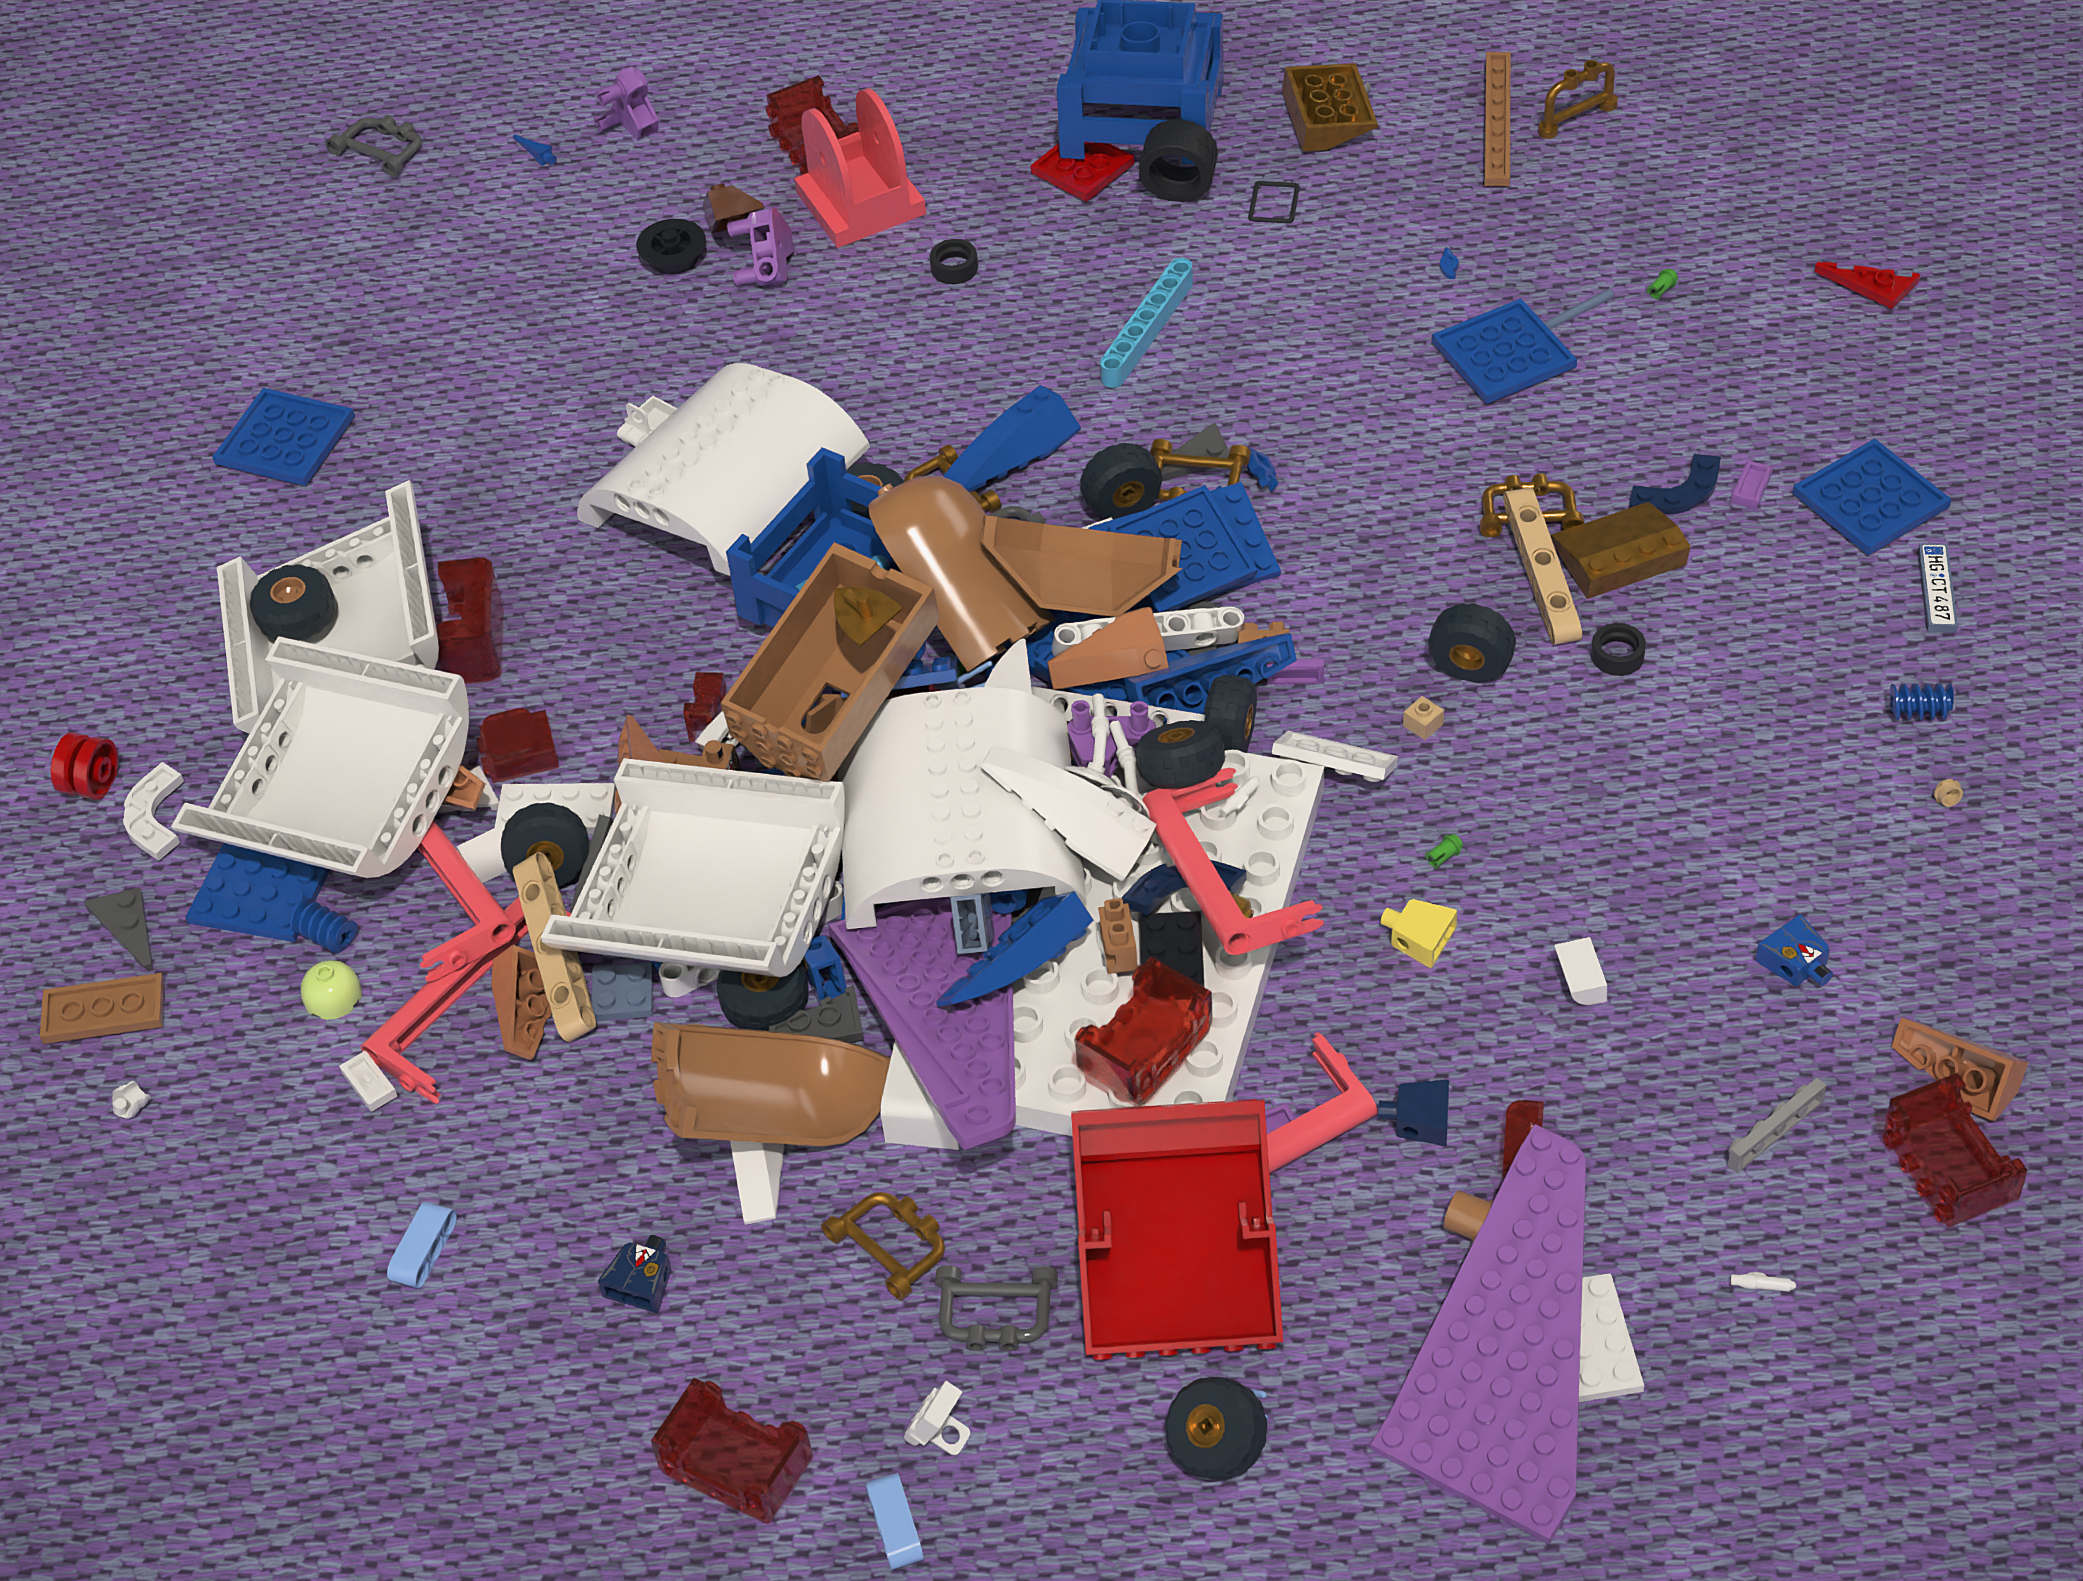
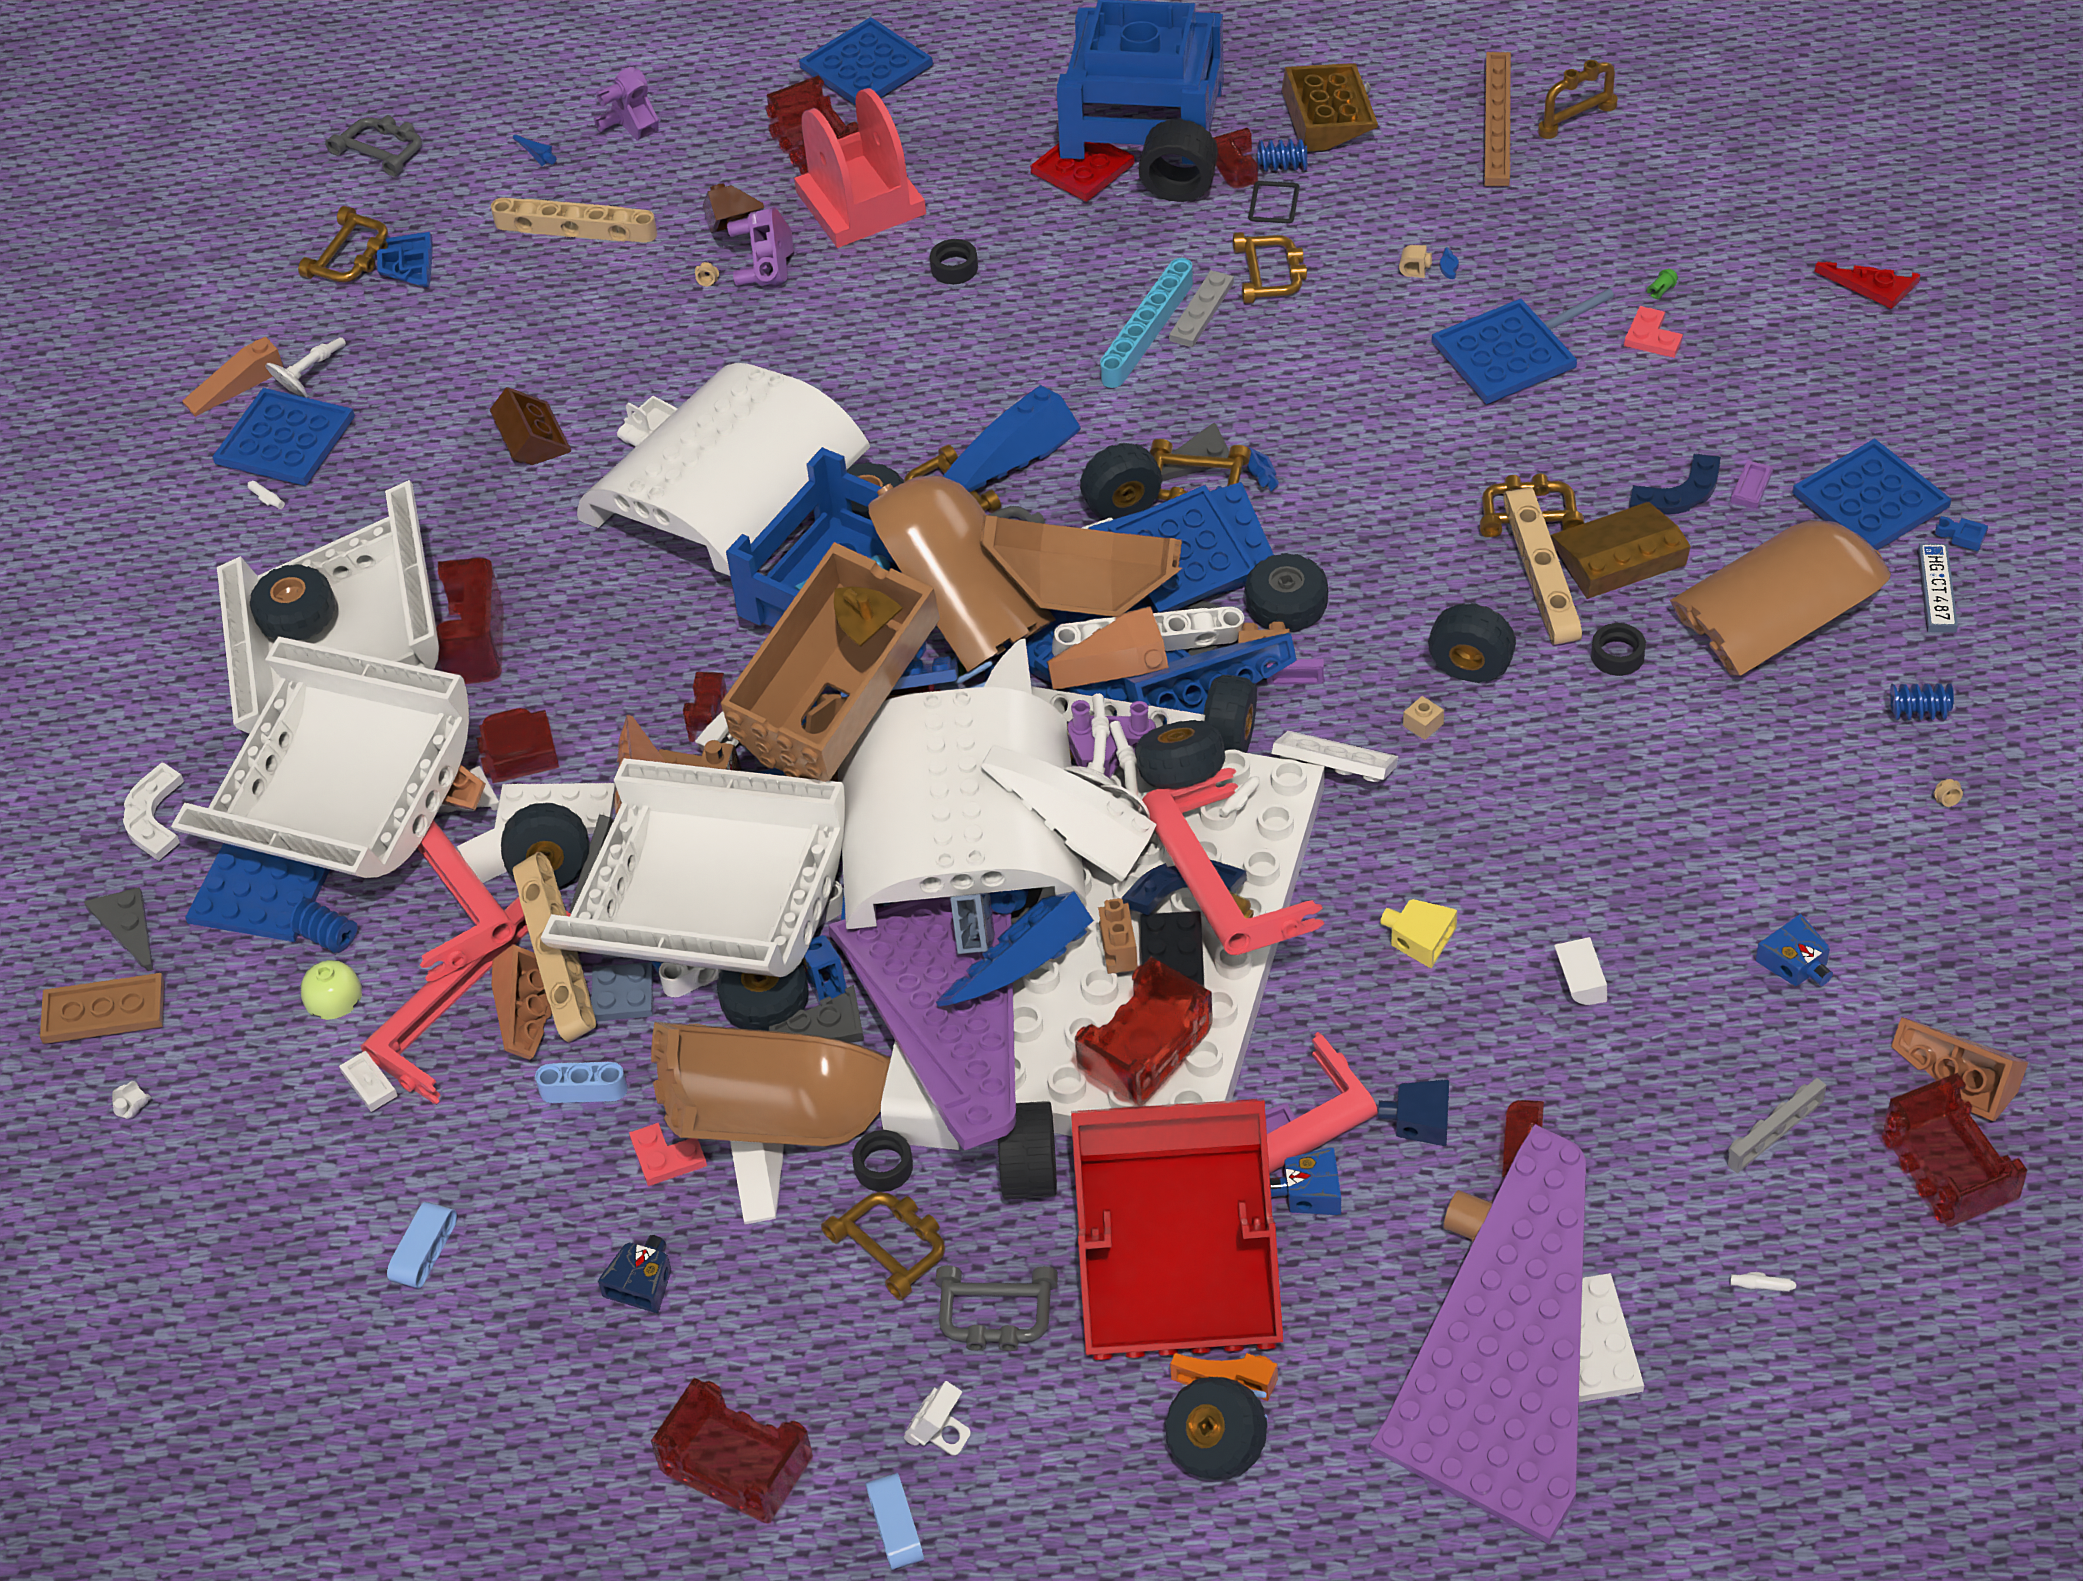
(84, 765): red wheel -> none
(235, 376): none -> nougat wedge
(265, 495): none -> white piece
(290, 376): none -> white dish
(349, 219): none -> pearl gold bar
(407, 258): none -> blue slope
(528, 427): none -> reddish brown slope
(574, 220): none -> tan beam
(581, 1082): none -> light blue beam
(663, 1161): none -> coral plate
(671, 245): black wheel -> none
(704, 279): none -> tan plate
(865, 59): none -> blue plate
(885, 1180): none -> black tyre
(1029, 1154): none -> black tyre
(1201, 308): none -> light grey plate
(1232, 162): none -> clear red piece
(1252, 1371): none -> orange slope
(1282, 155): none -> blue piece
(1286, 591): none -> black wheel
(1294, 257): none -> pearl gold bar
(1310, 1183): none -> blue torso
(1415, 261): none -> tan plate
(1442, 852): bright green pin -> none
(1647, 335): none -> coral plate
(1781, 592): none -> medium nougat panel
(1964, 534): none -> blue plate

